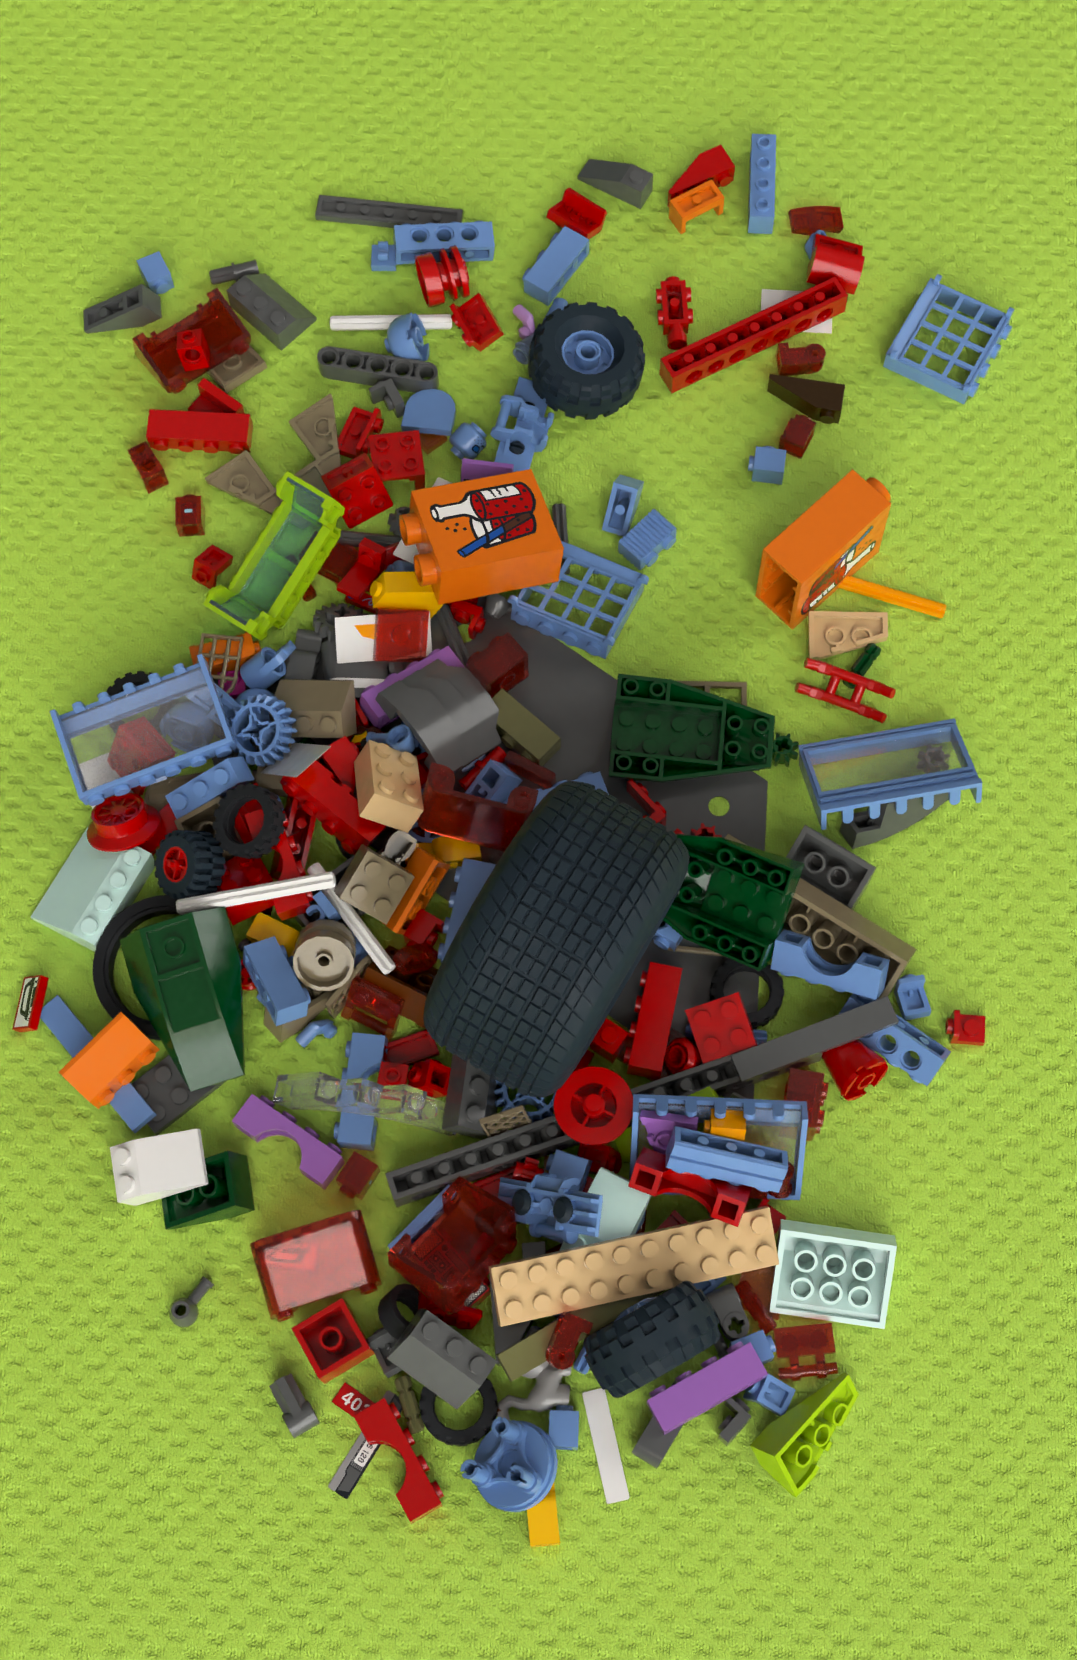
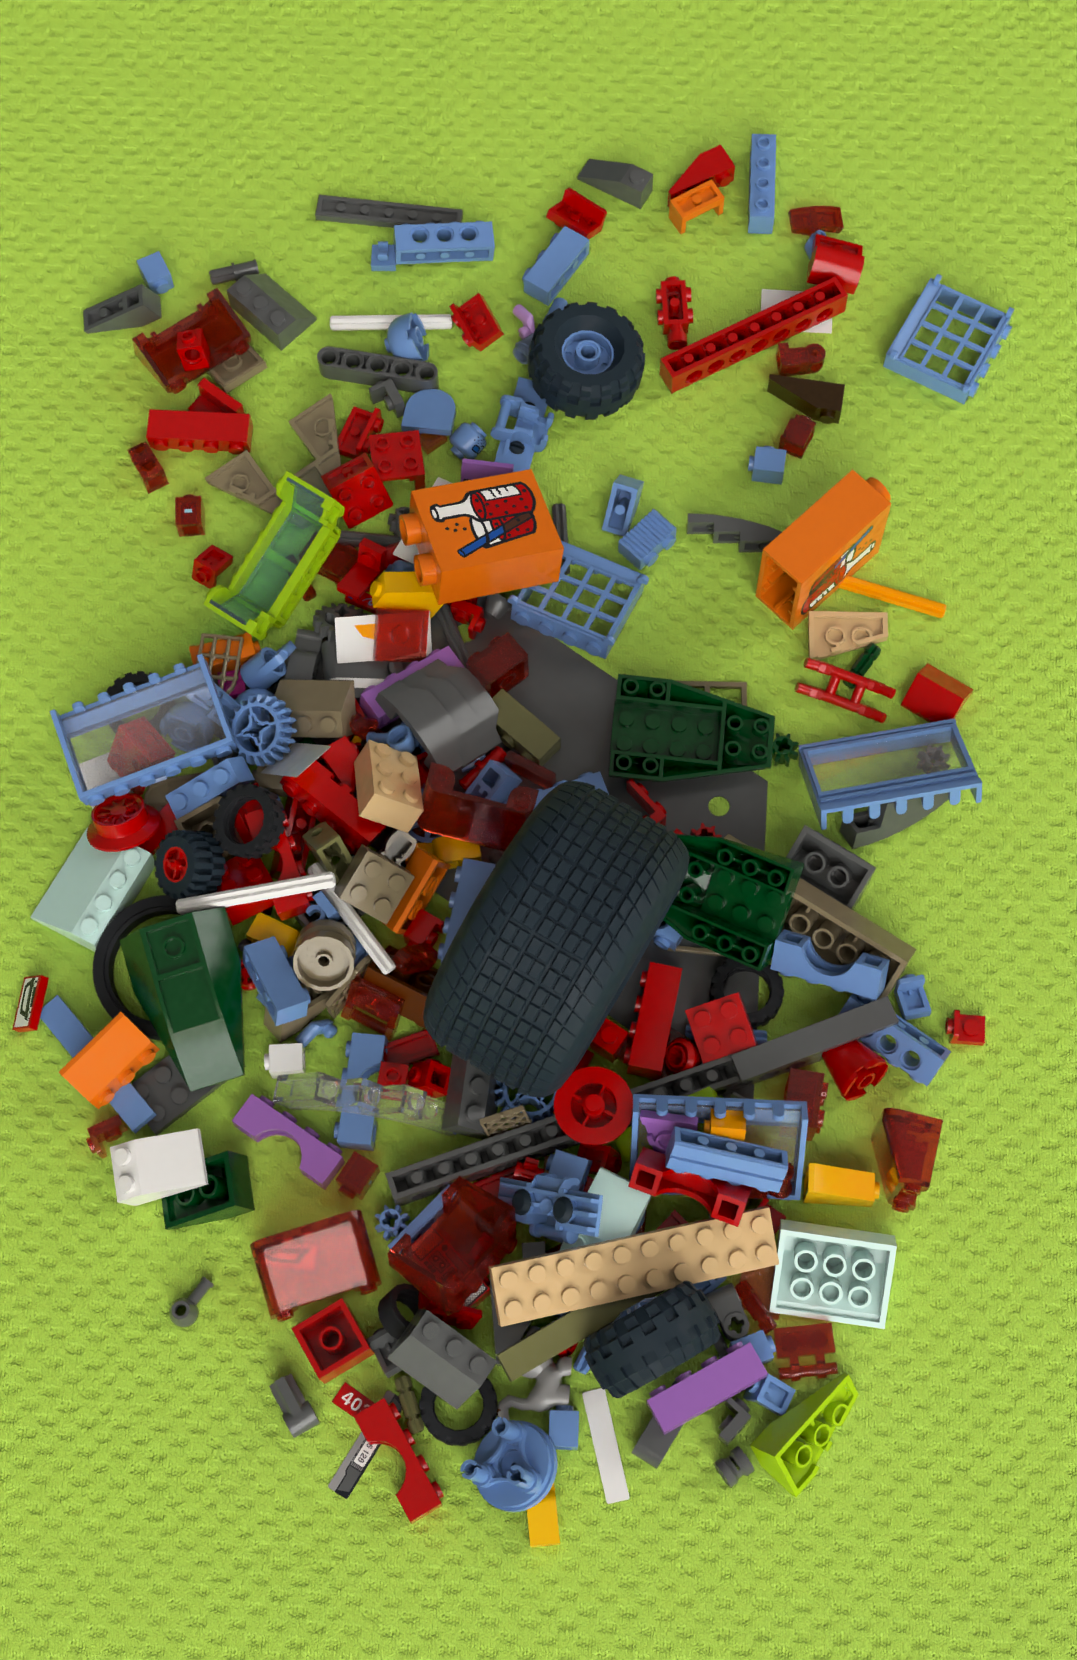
(106, 1130): none -> clear red bracket
(285, 1059): none -> white brick
(324, 845): none -> olive torso
(361, 725): none -> clear red plate
(384, 1221): none -> medium blue gear
(442, 276): red wheel -> none
(564, 1338): clear red leg -> none
(728, 1470): none -> dark grey wheel
(748, 534): none -> dark grey slope
(839, 1186): none -> yellow slope
(905, 1154): none -> clear red windscreen
(935, 695): none -> red slope

